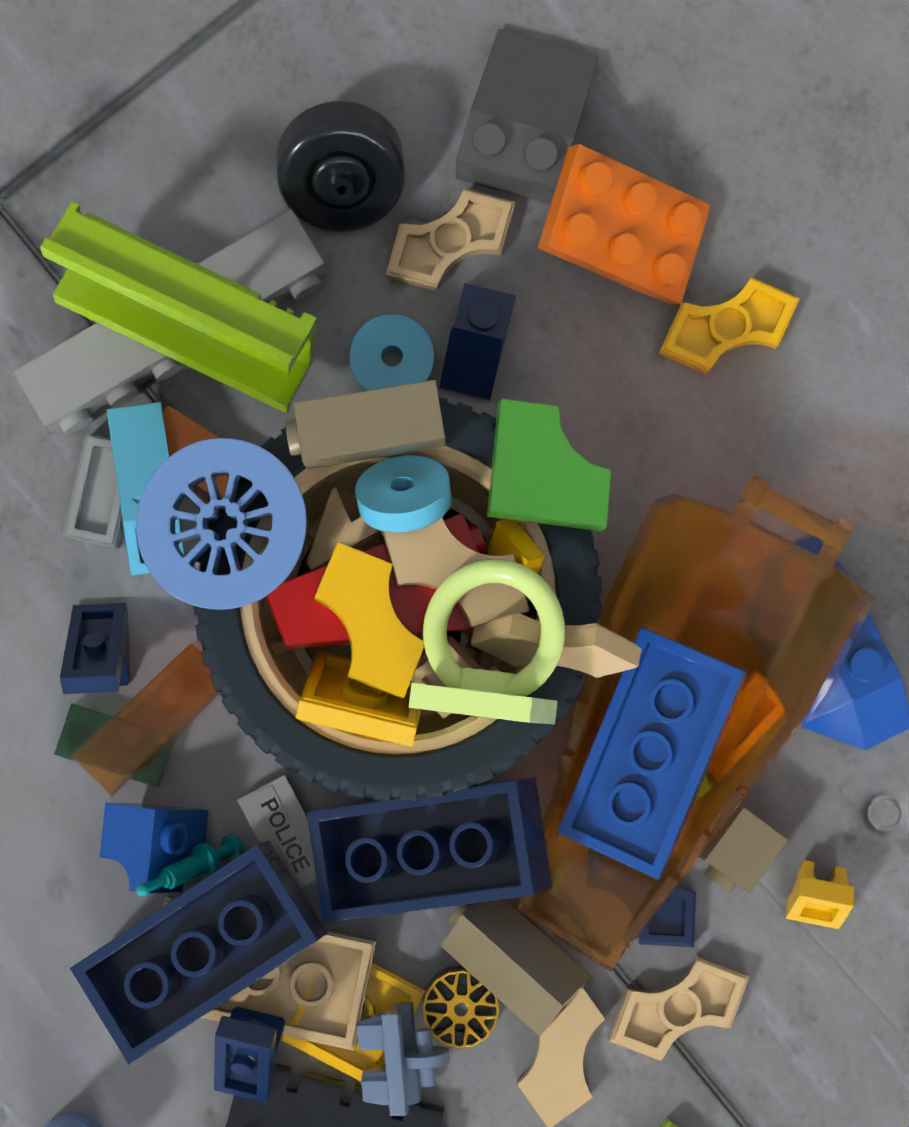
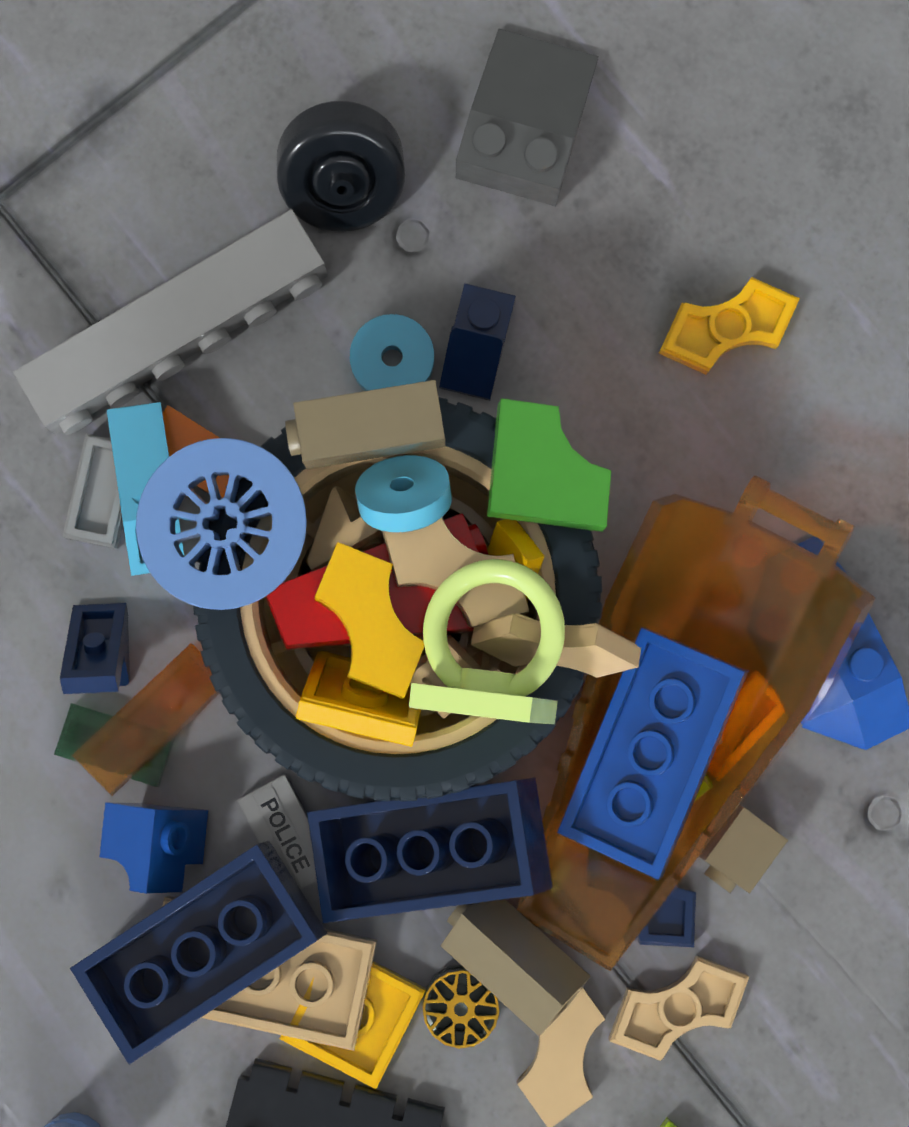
(180, 308): lime piece -> none
(202, 862): teal piece -> none
(247, 1053): dark blue slope -> none
(408, 1058): sand blue hips -> none
(469, 229): tan tile -> none
(624, 225): orange plate -> none
(820, 900): yellow tile -> none

